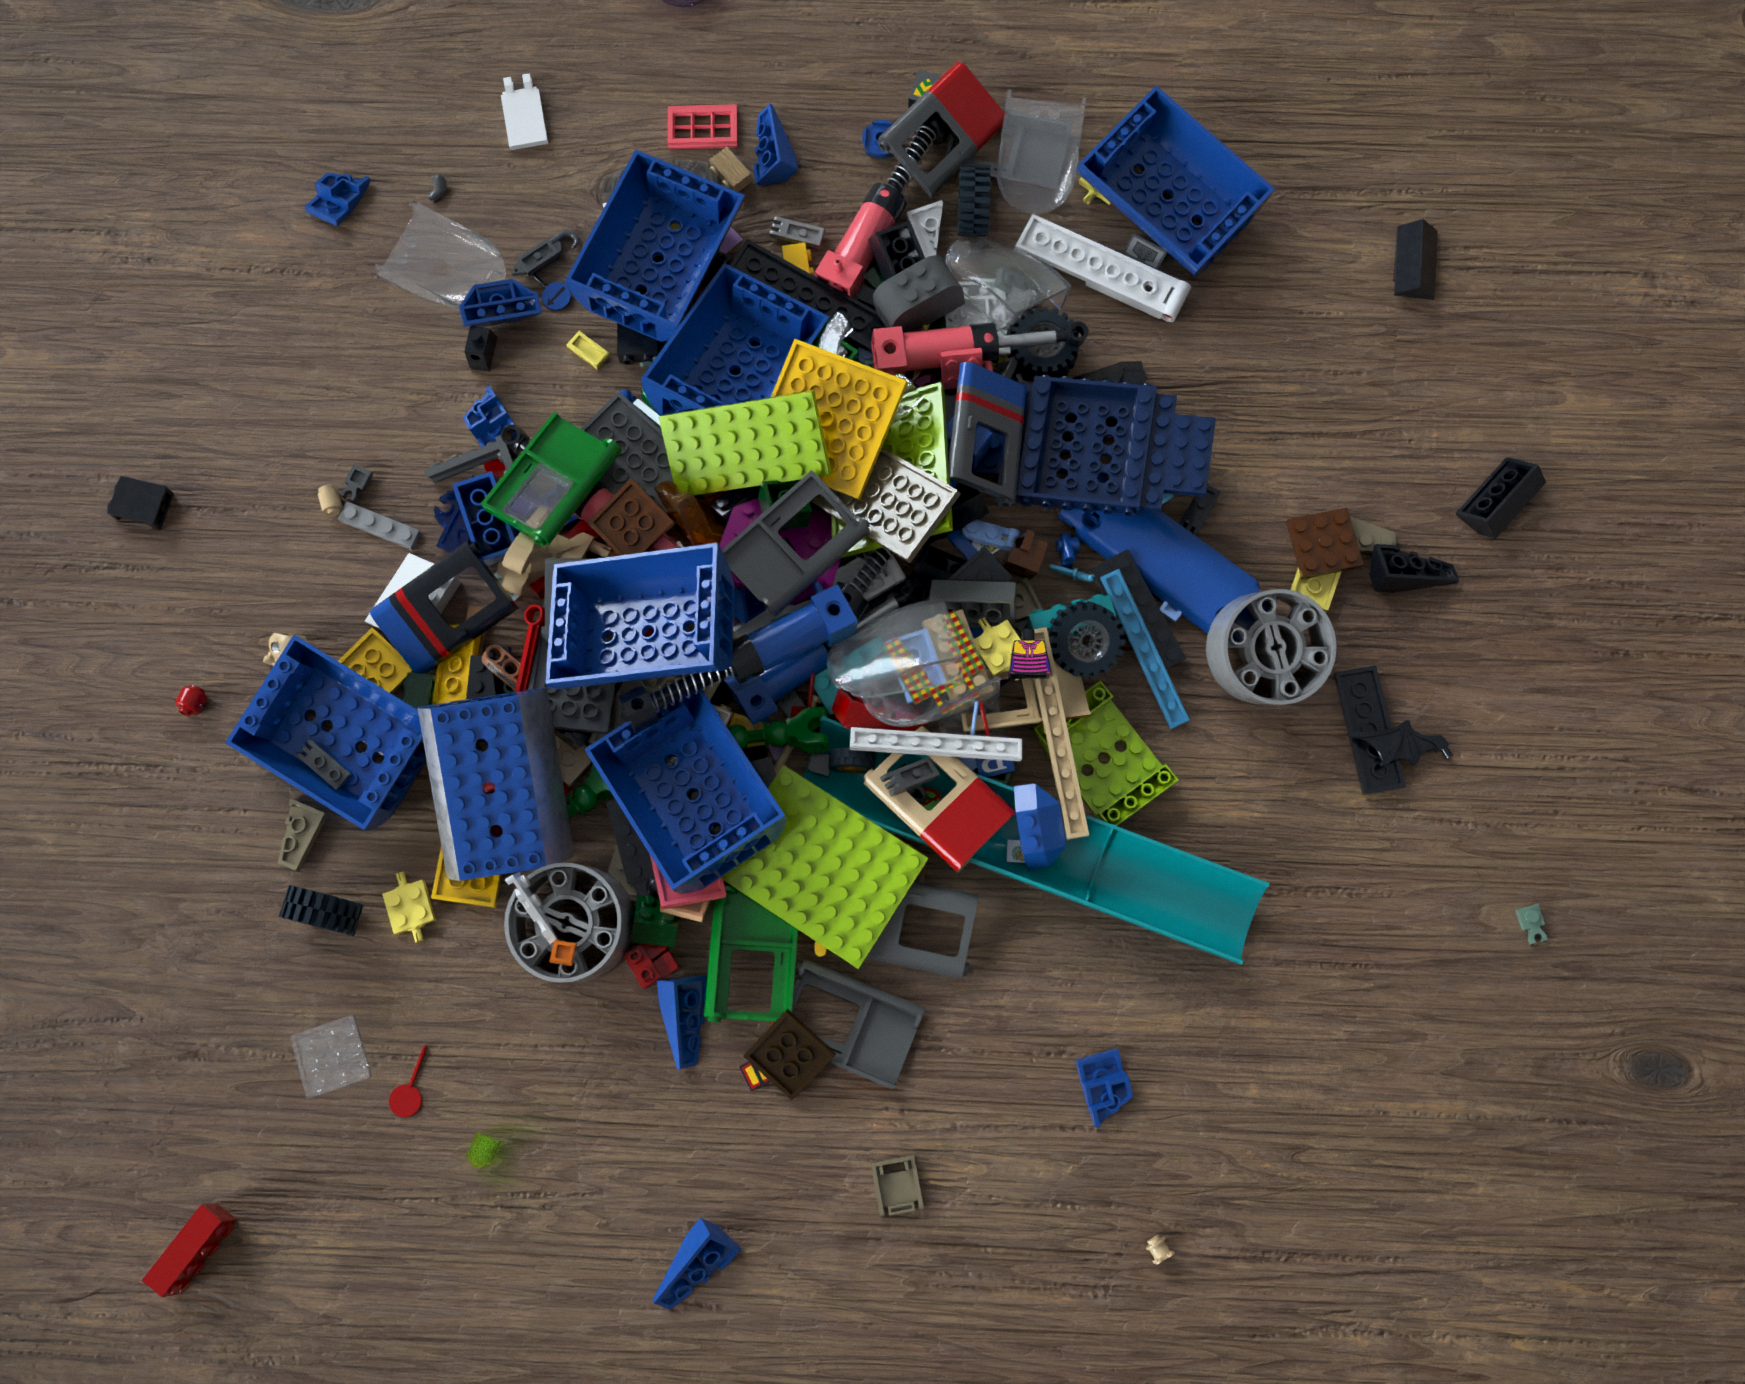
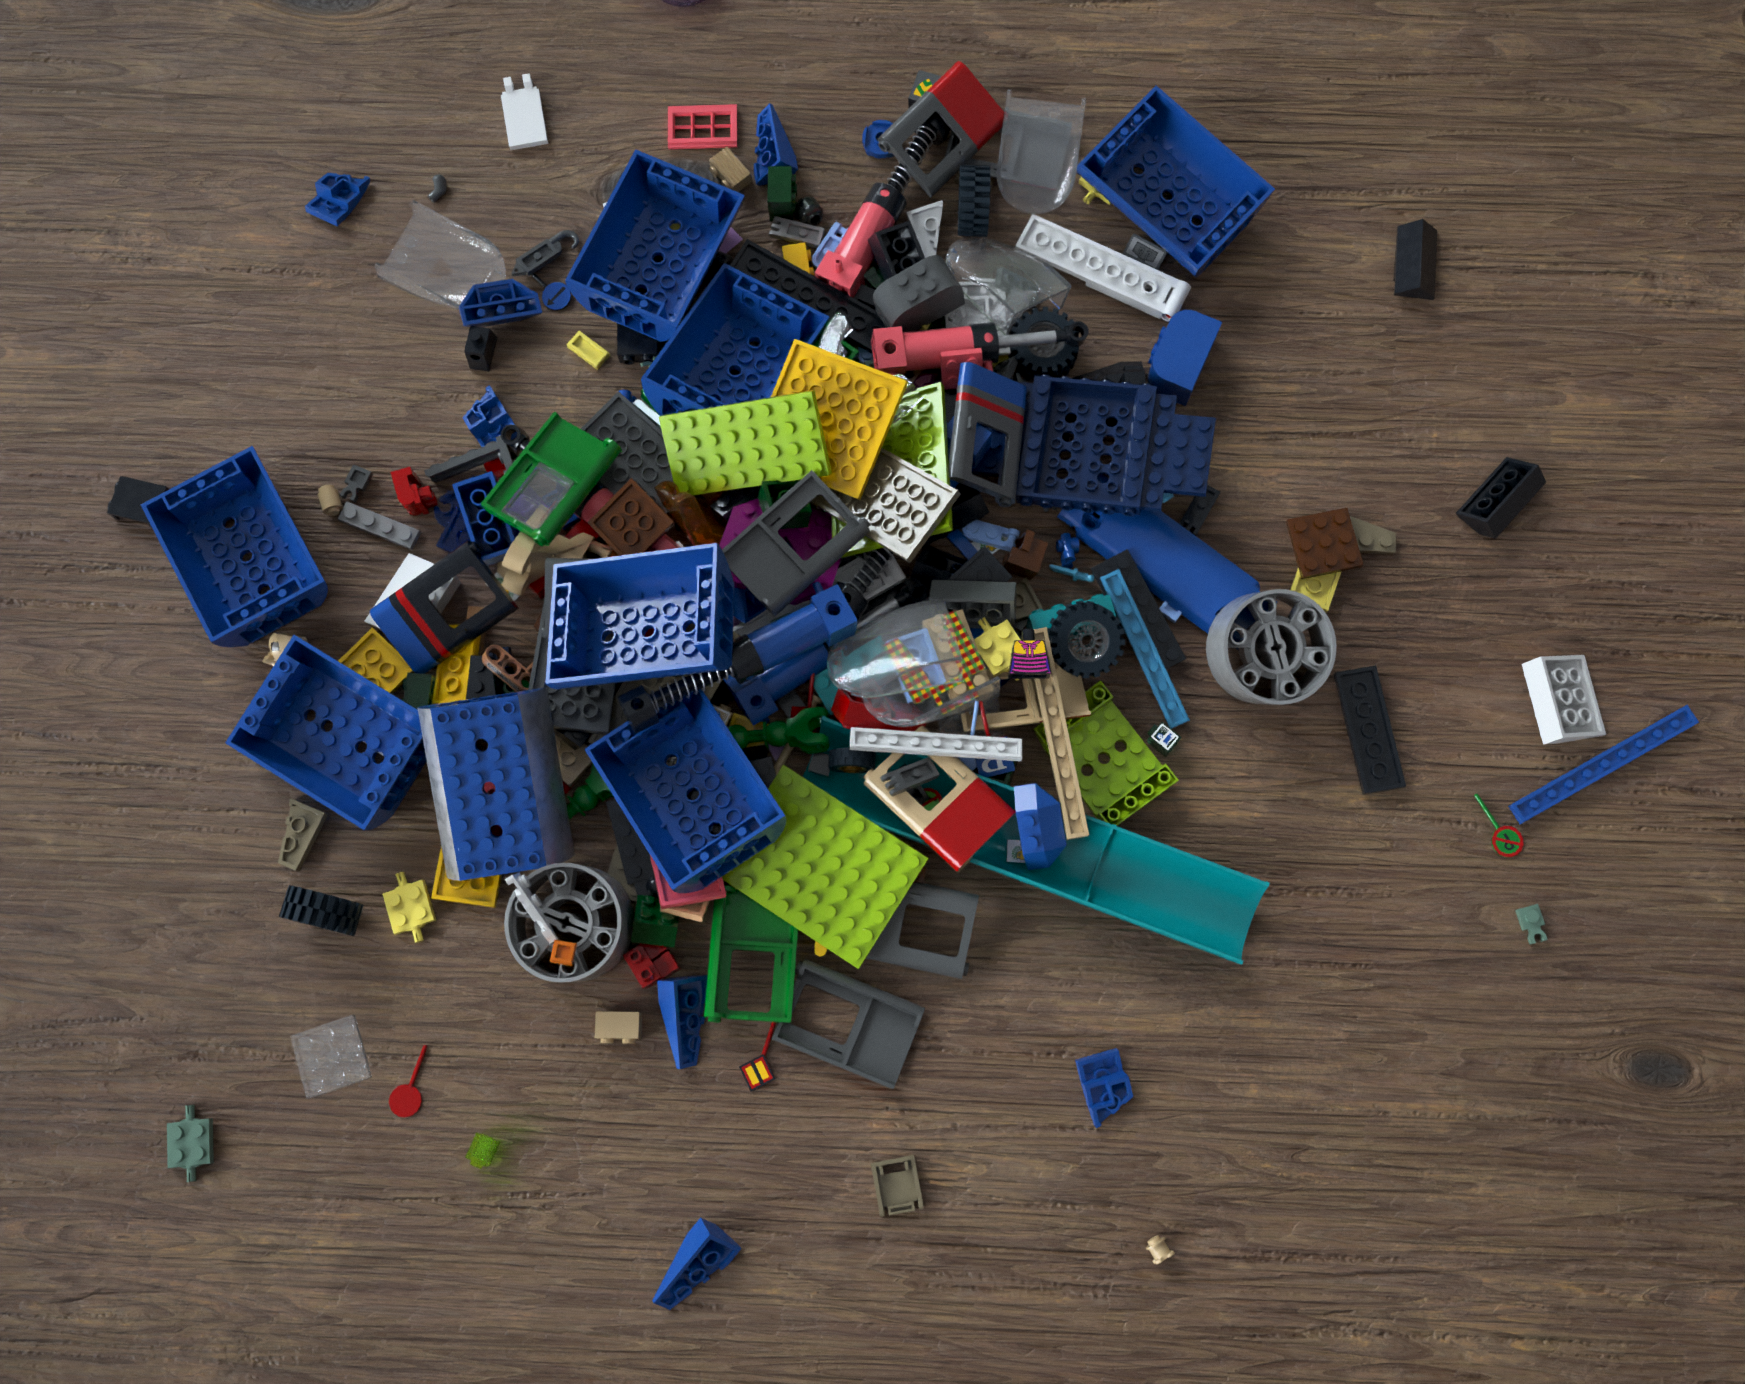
(189, 1250): red brick -> none
(190, 1143): none -> sand green plate
(191, 700): red head -> none
(210, 556): none -> blue slope
(324, 765): dark grey hinge -> none
(413, 498): none -> red hips
(530, 646): red piece -> none
(618, 1026): none -> tan brick
(781, 192): none -> dark green brick
(789, 1054): dark brown plate -> none
(809, 211): none -> pearl dark grey head
(829, 243): none -> light blue plate
(1163, 738): none -> brick
(1182, 353): none -> blue brick
(1402, 743): black animal -> none
(1403, 571): black wedge -> none
(1506, 839): none -> piece
(1563, 698): none -> white slope
(1603, 764): none -> blue plate

